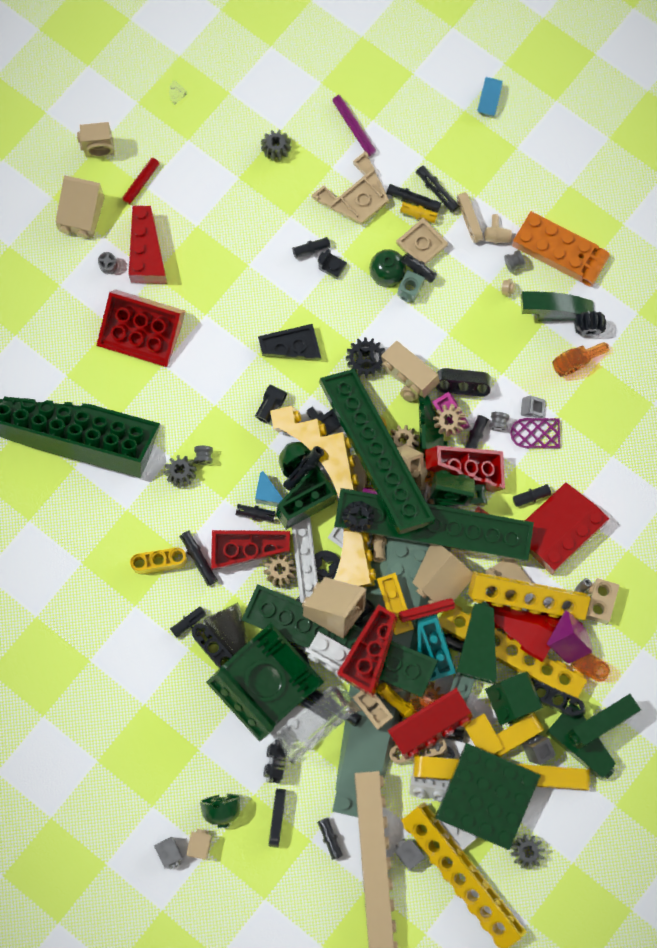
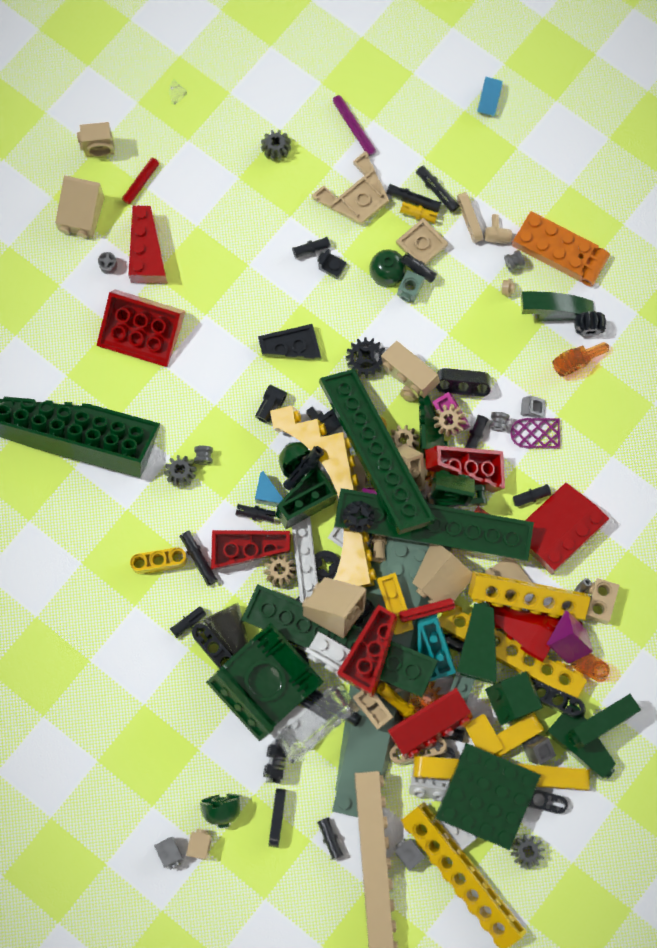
(552, 808): none -> black beam

